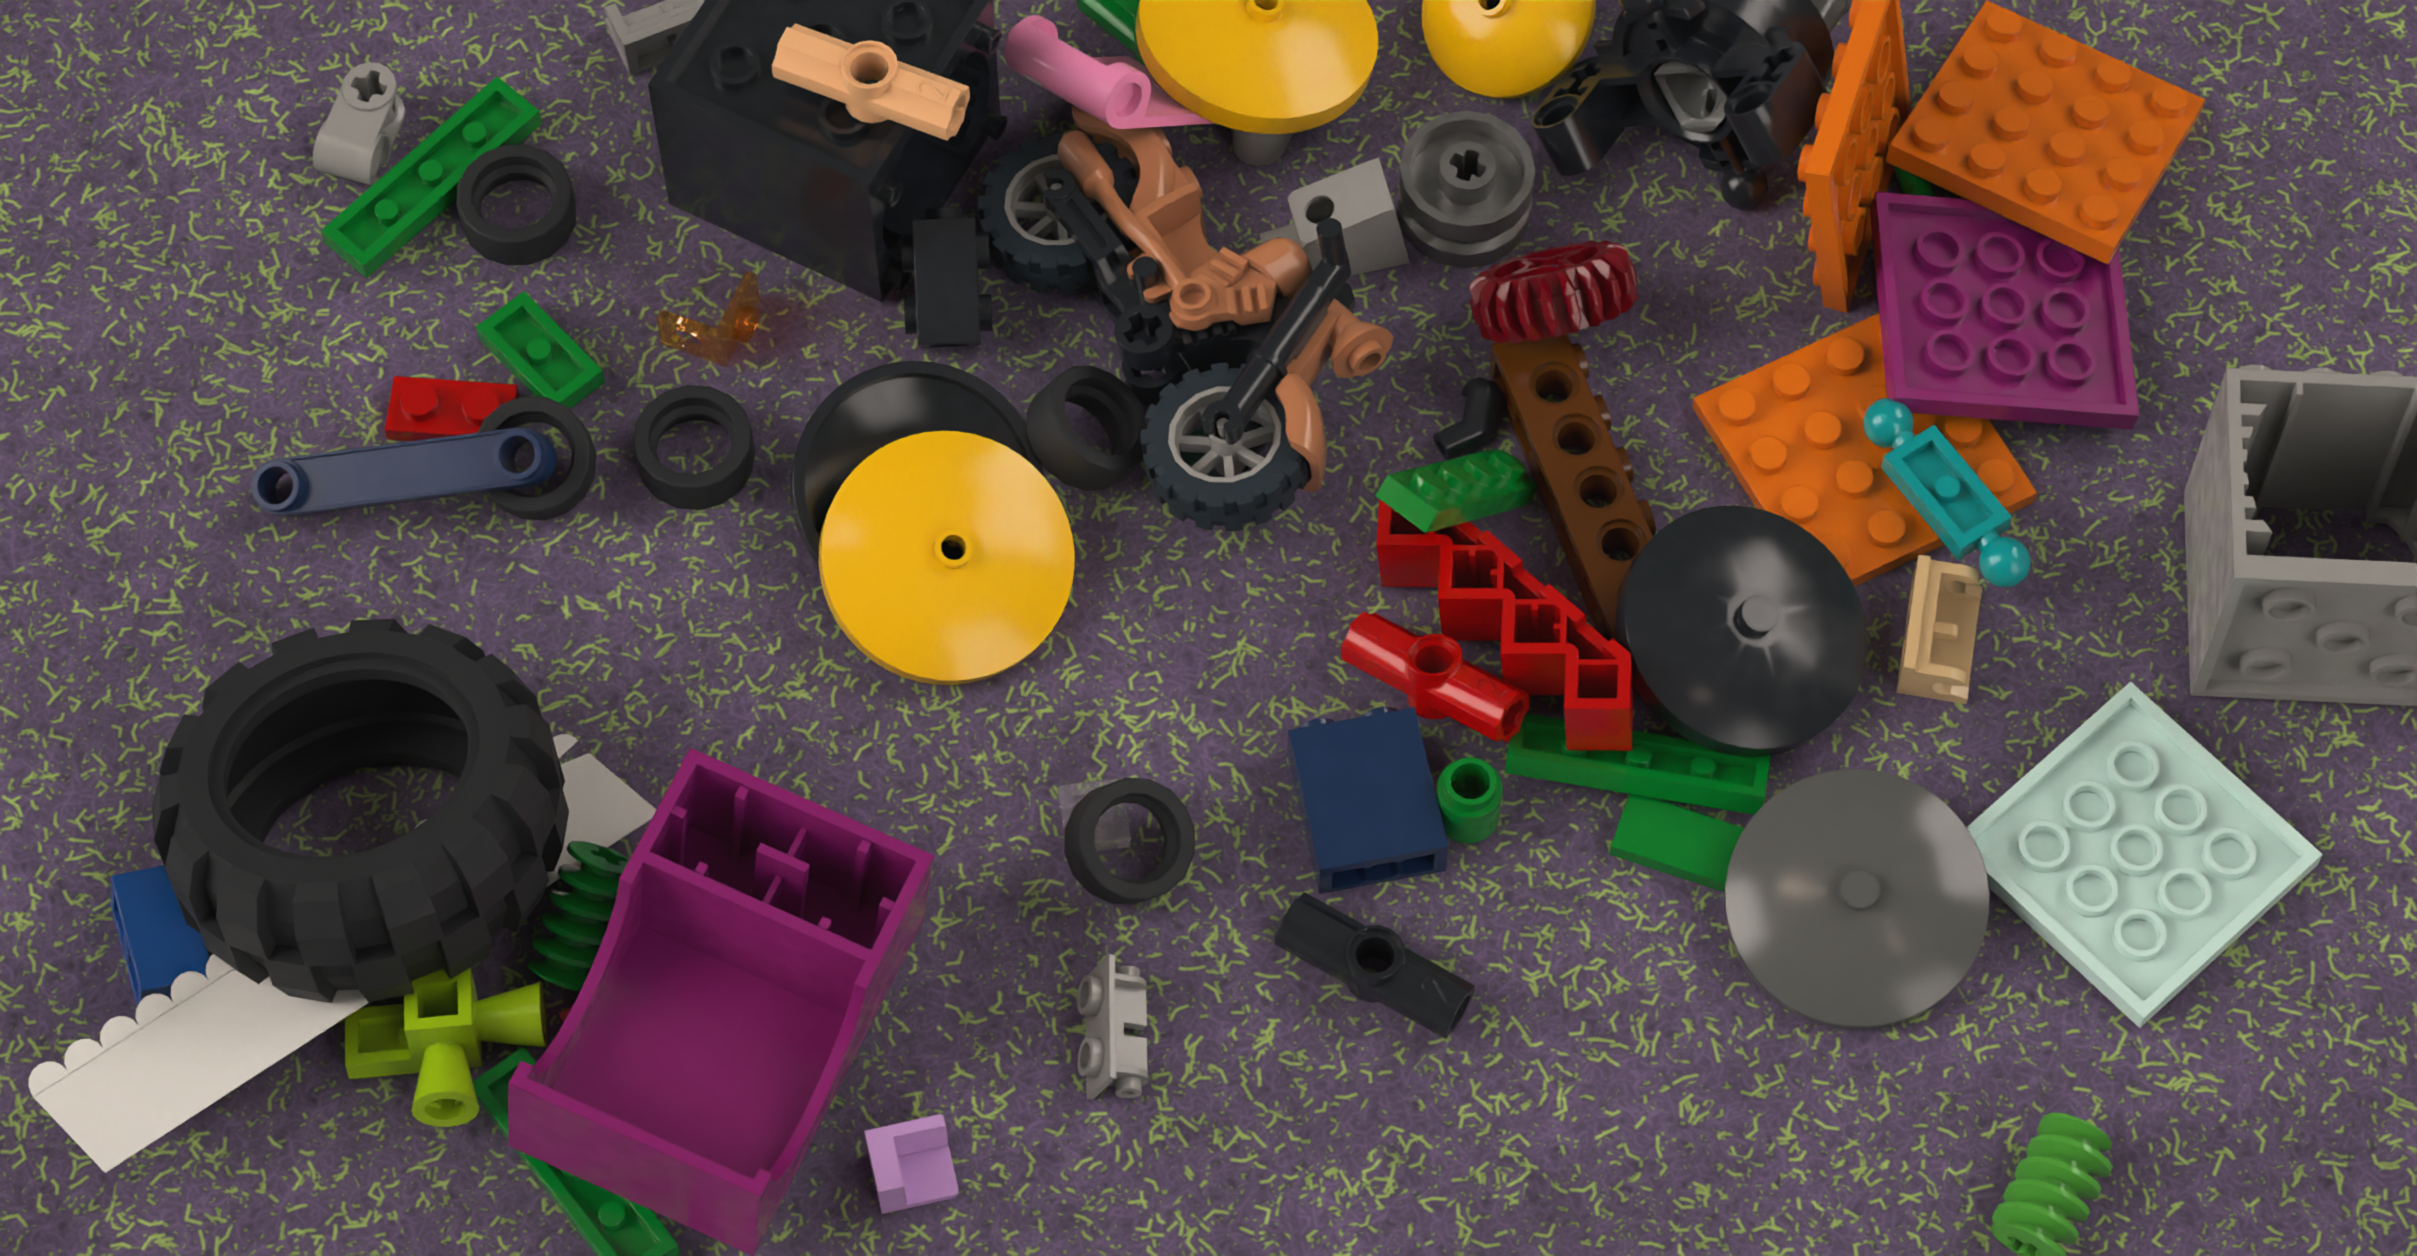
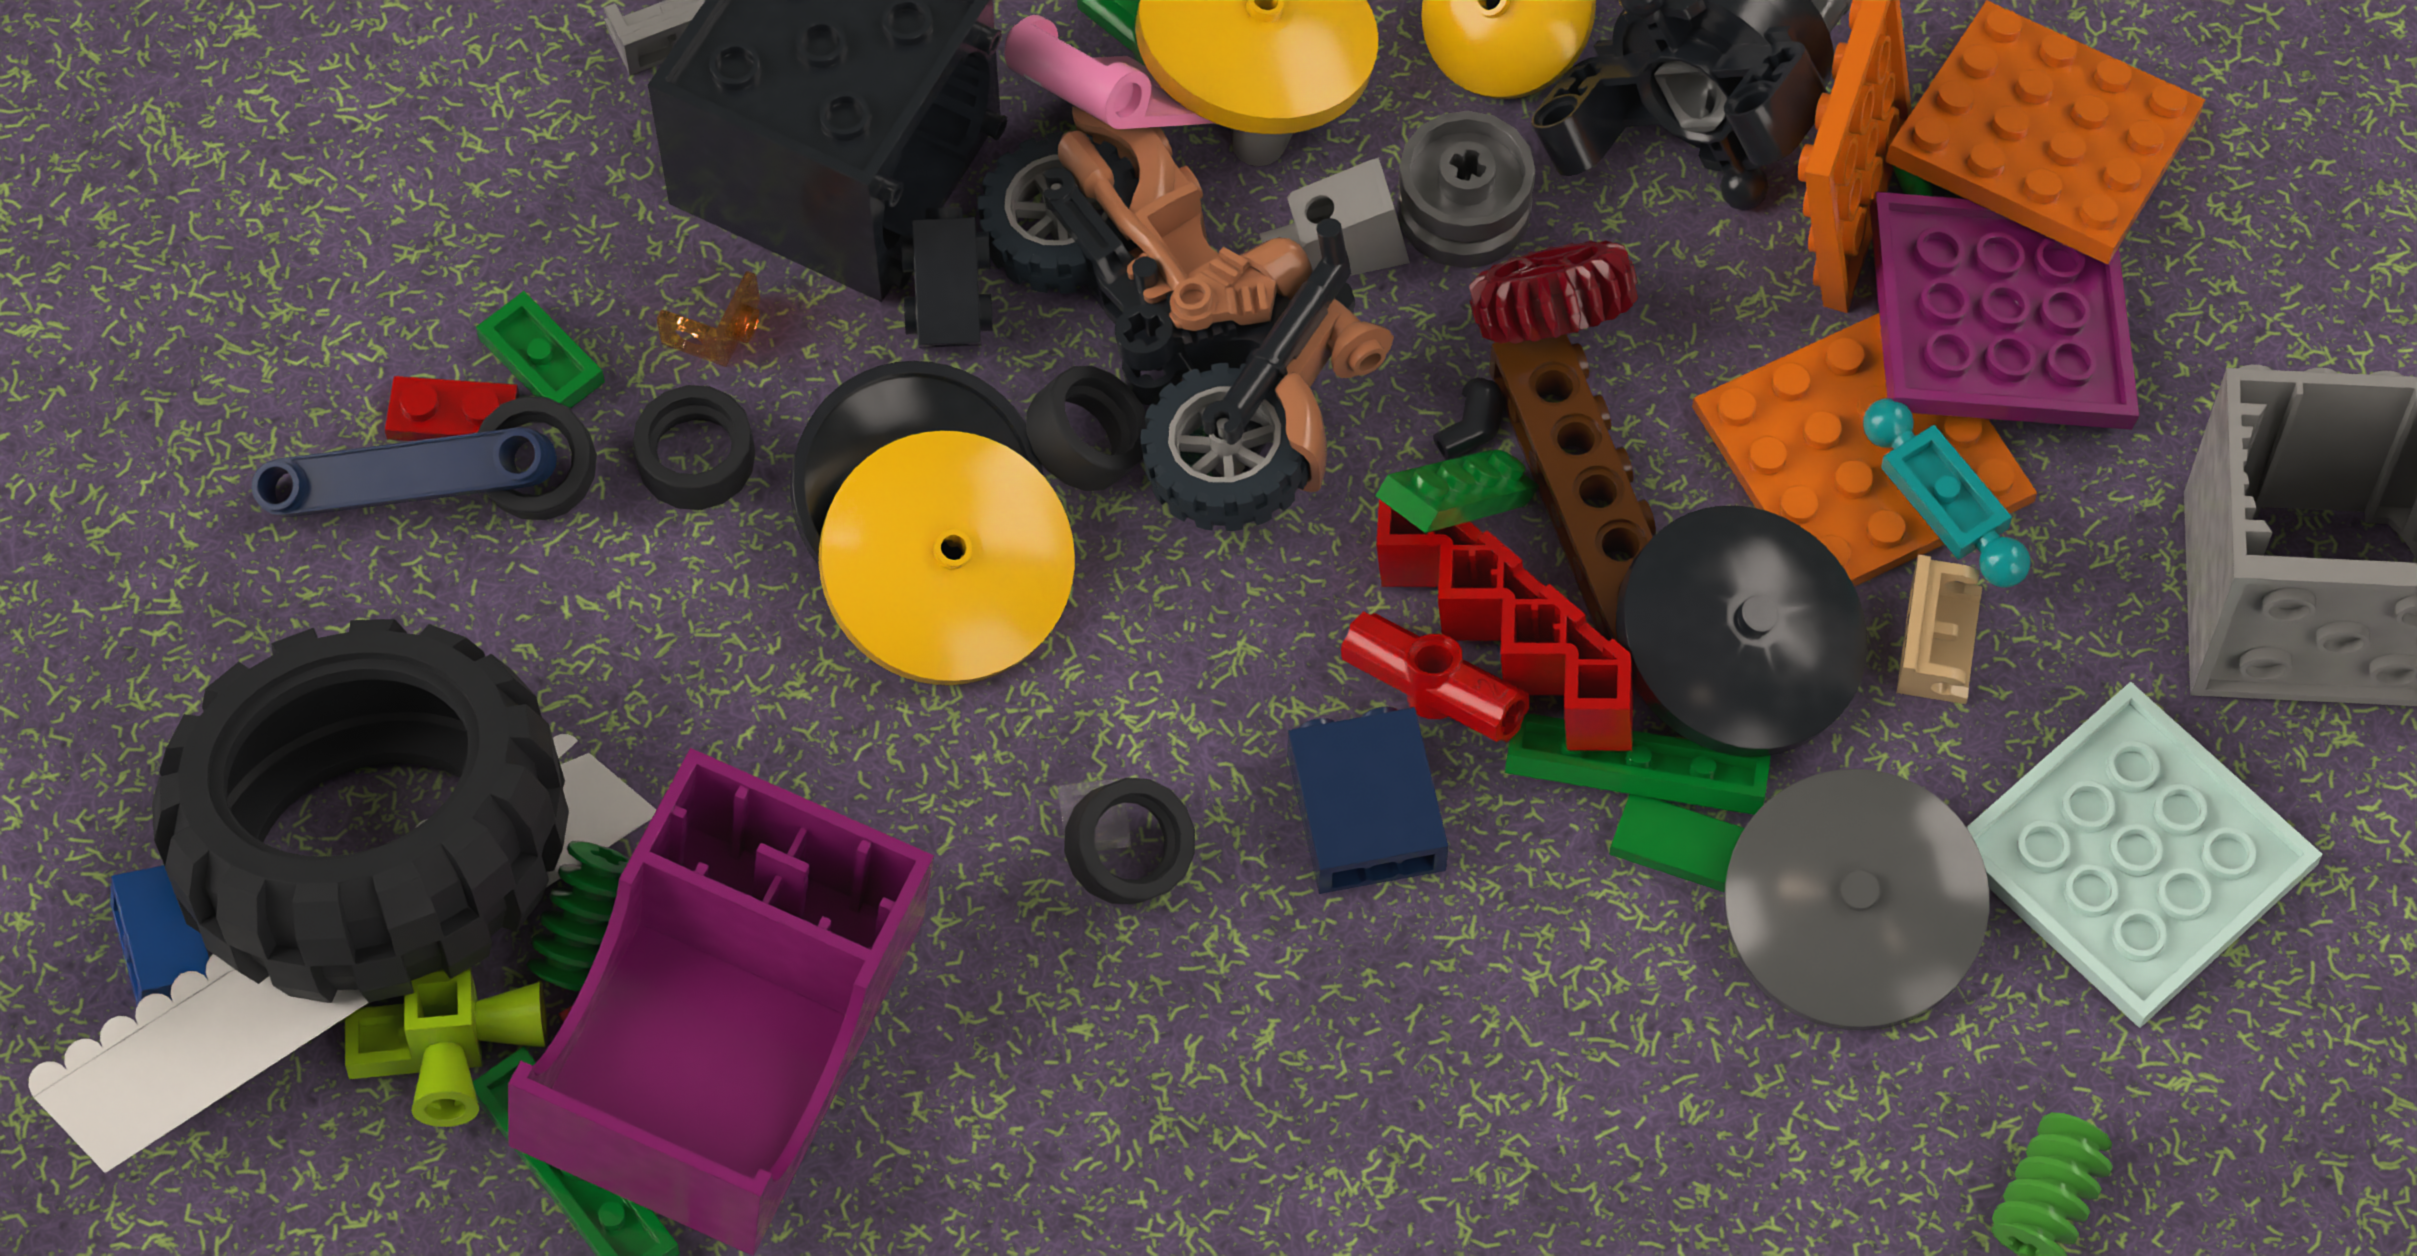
(360, 125): light grey piece -> none
(428, 177): green plate -> none
(523, 244): black tyre -> none
(840, 68): light nougat piece -> none
(911, 1163): lavender panel -> none
(1111, 1002): light grey hinge -> none
(1408, 986): black piece -> none
(1469, 800): green brick -> none

